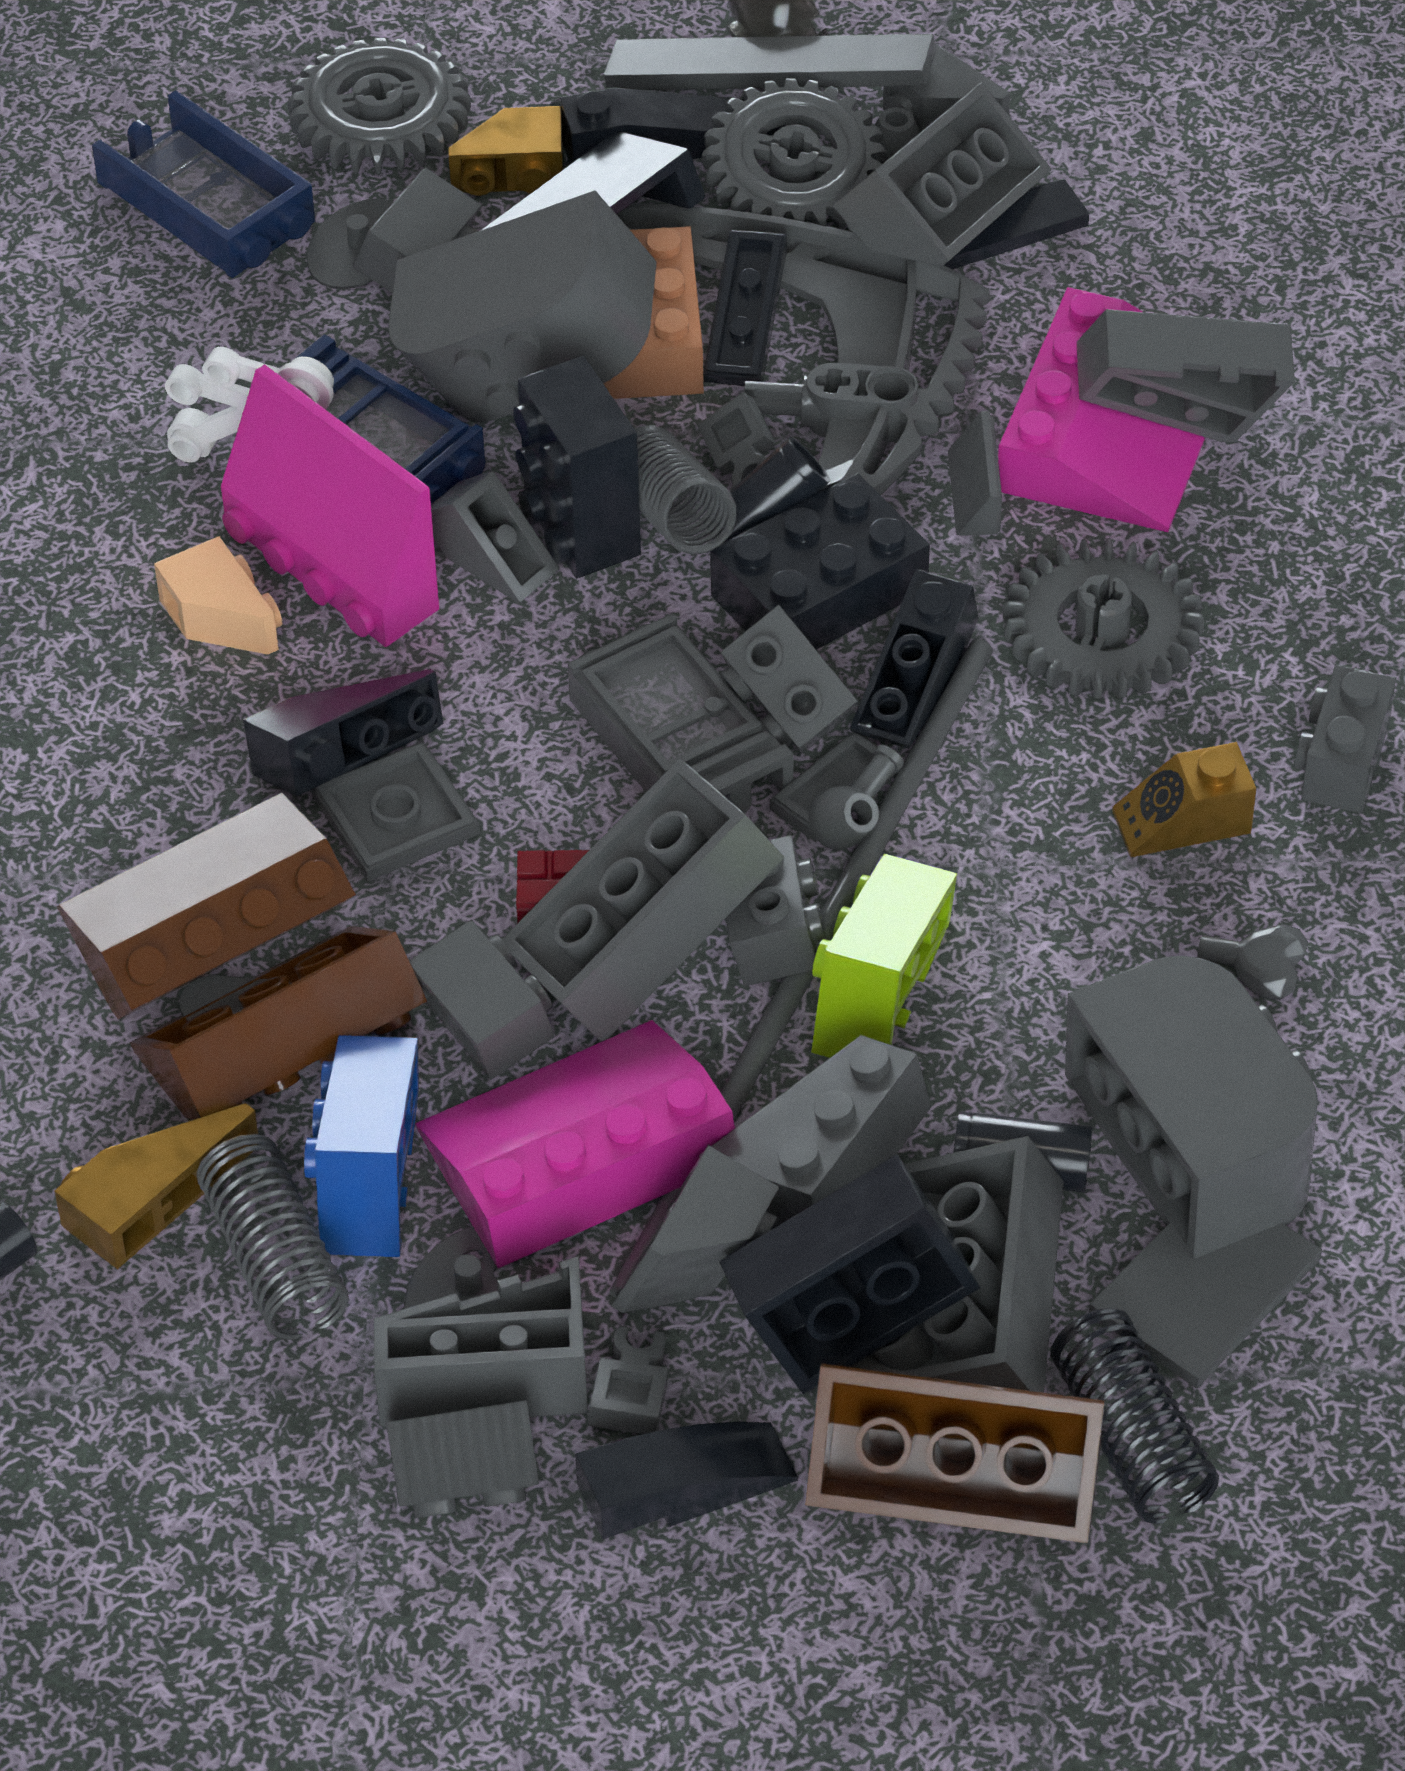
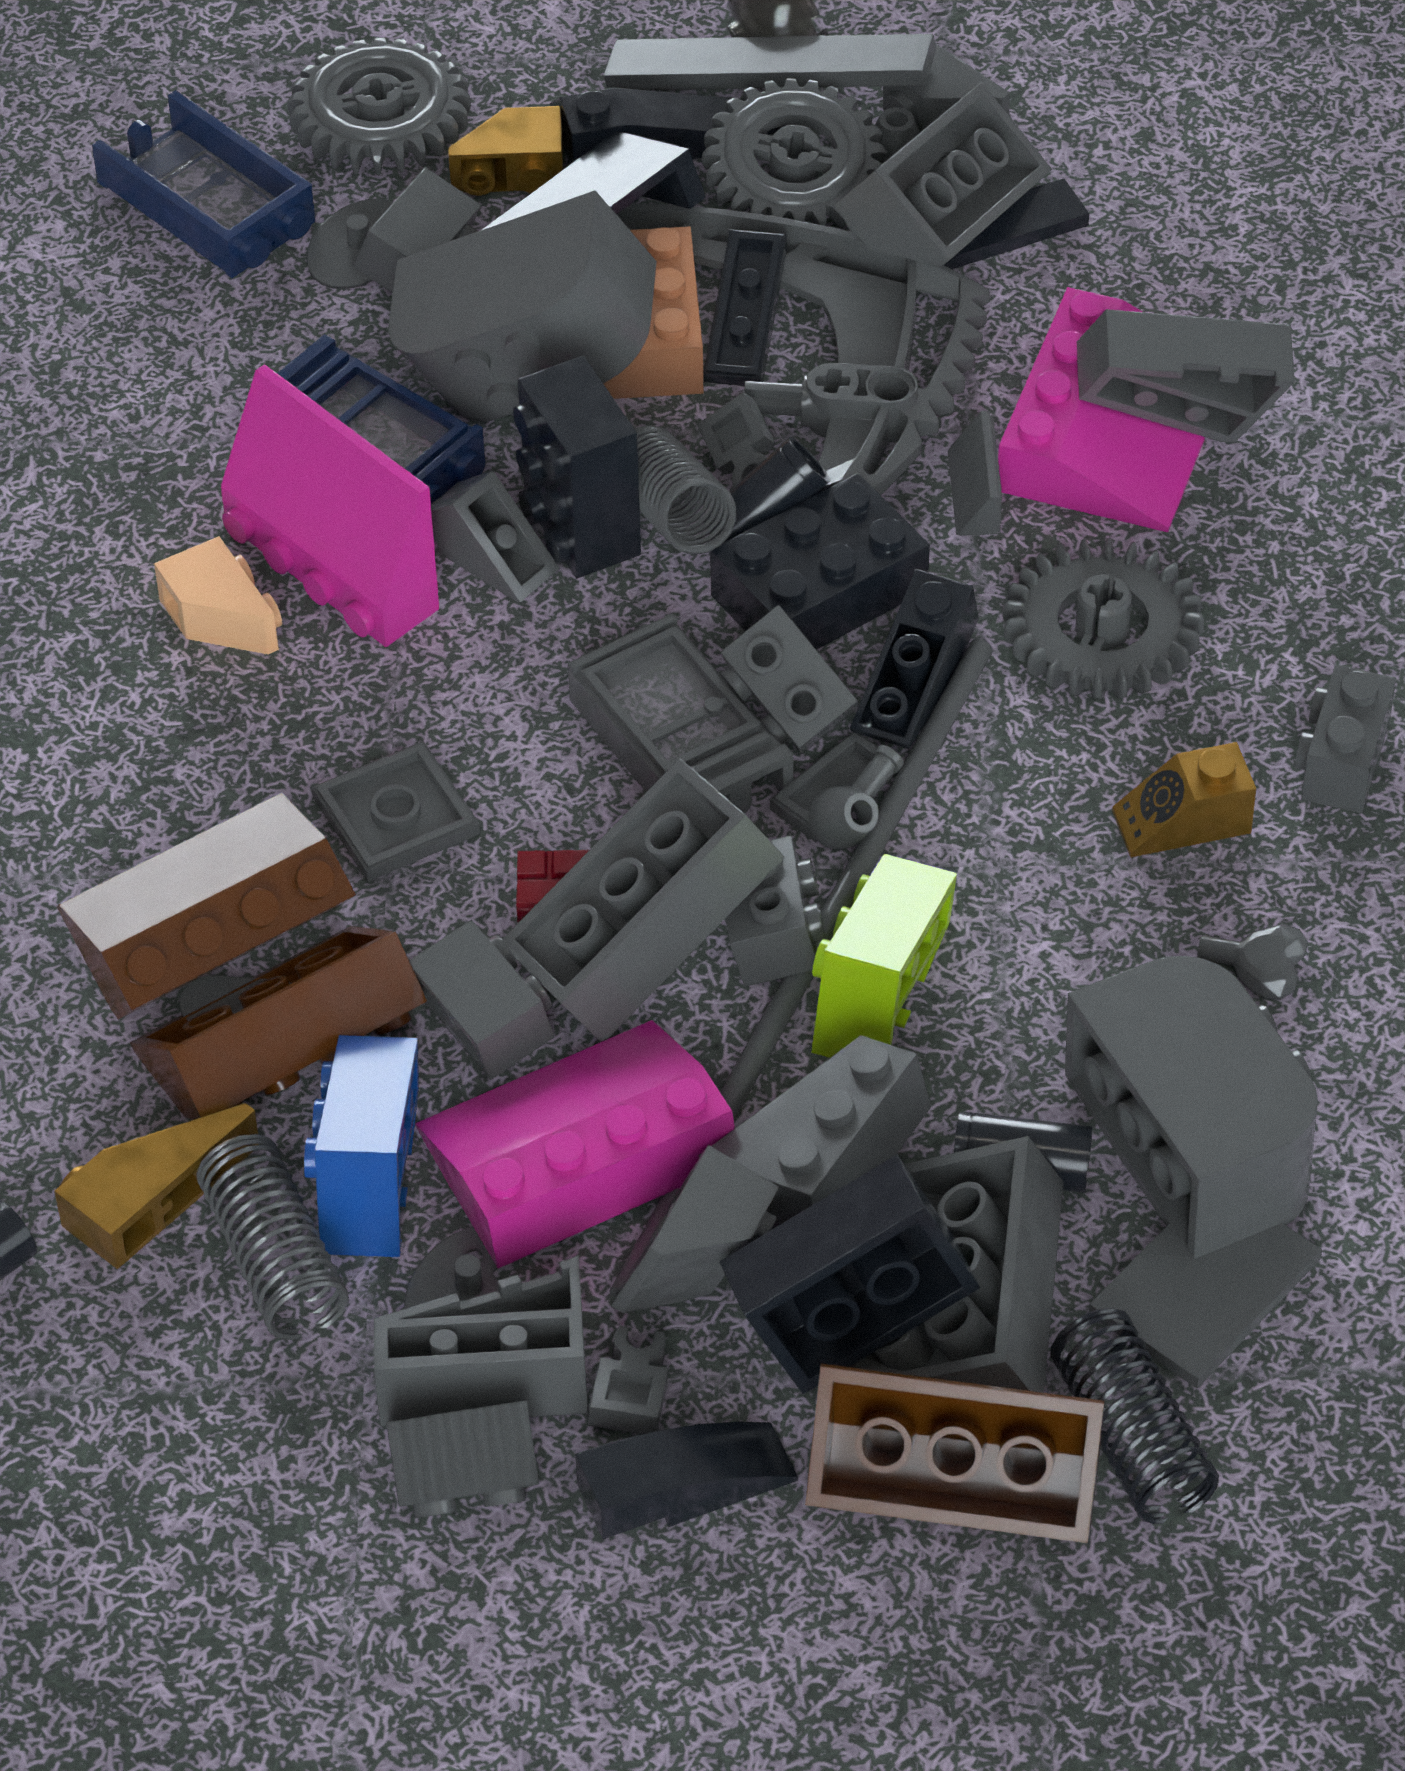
(196, 432): white plant -> none
(340, 729): black slope -> none

